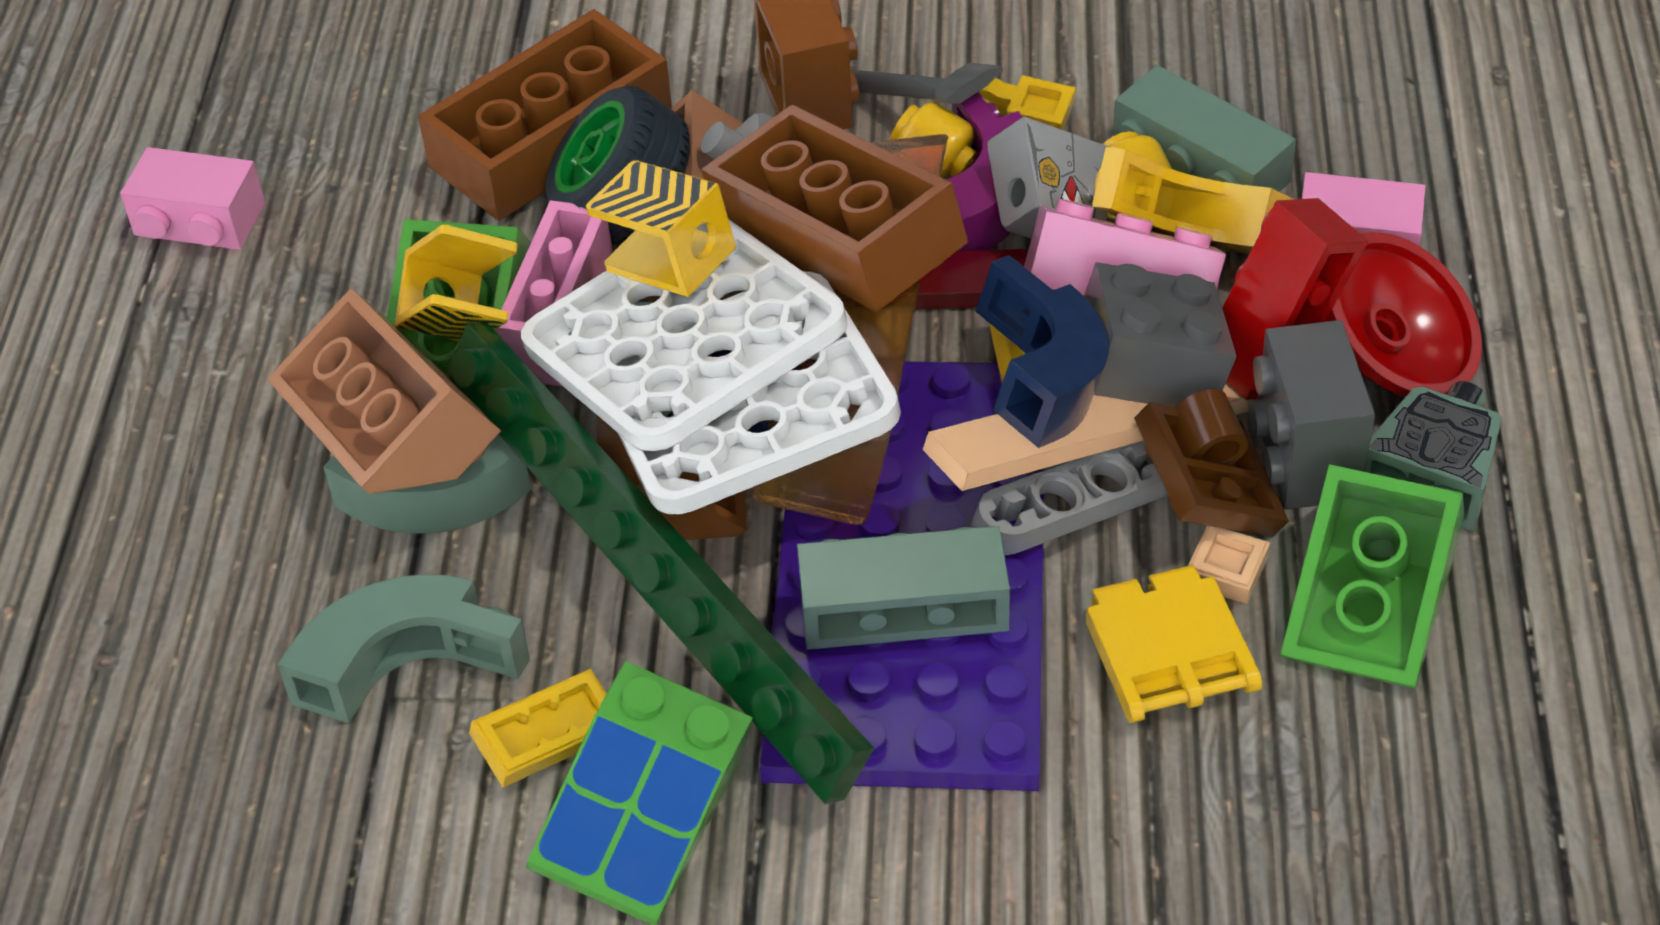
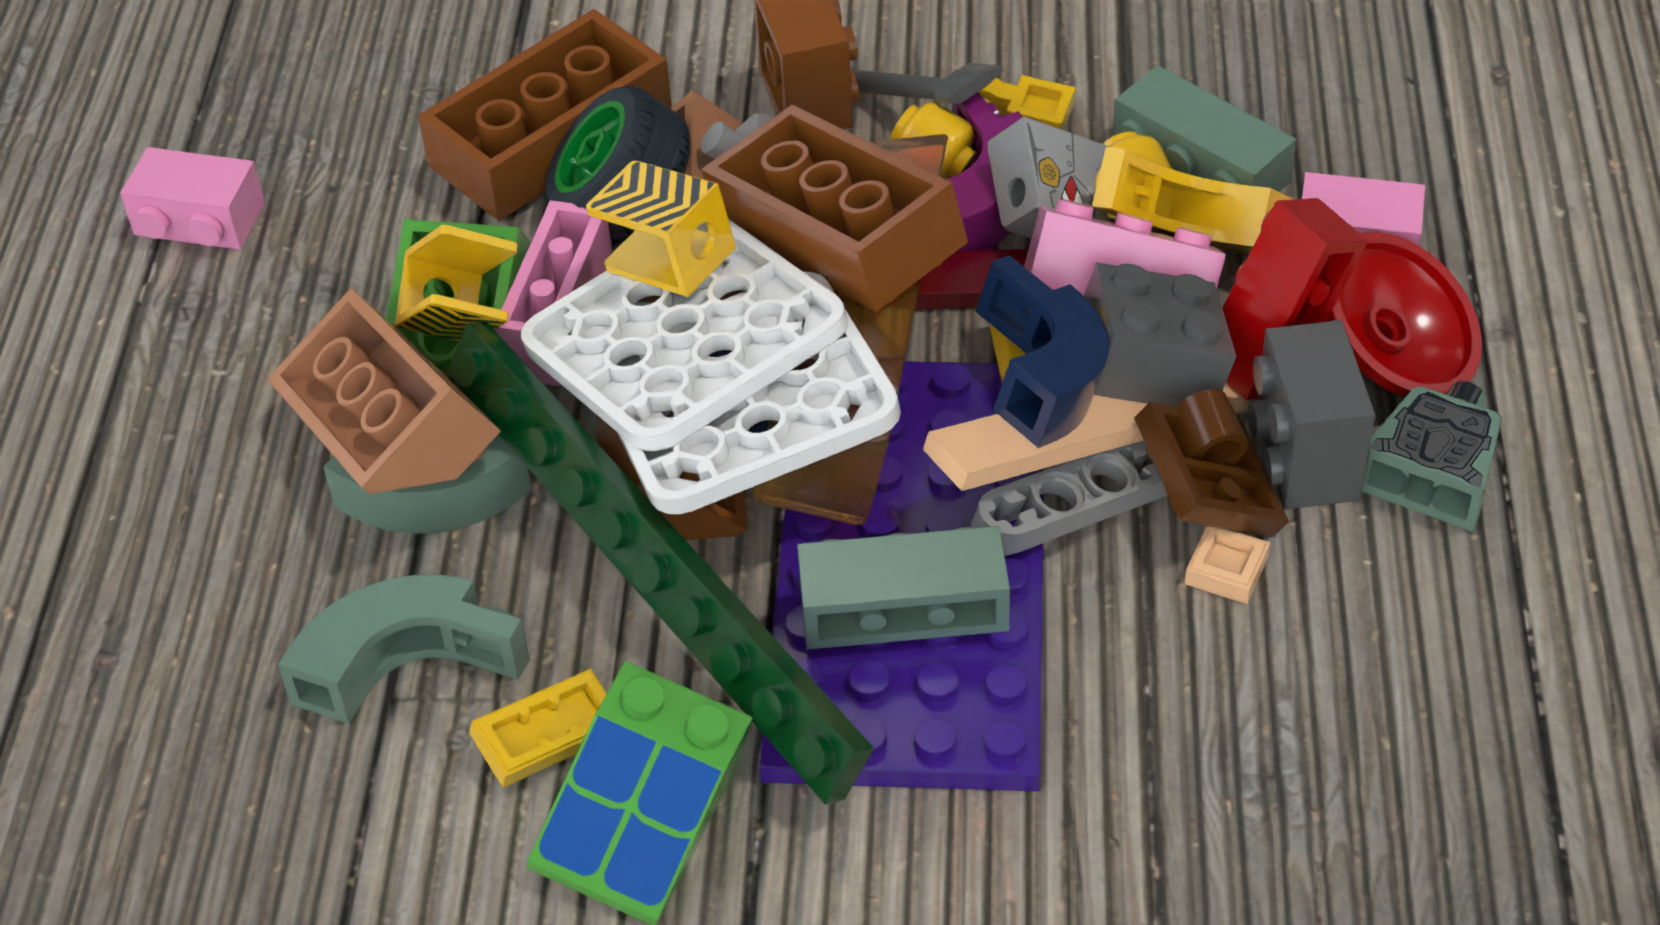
(1169, 642): yellow plate -> none
(1373, 576): bright green slope -> none

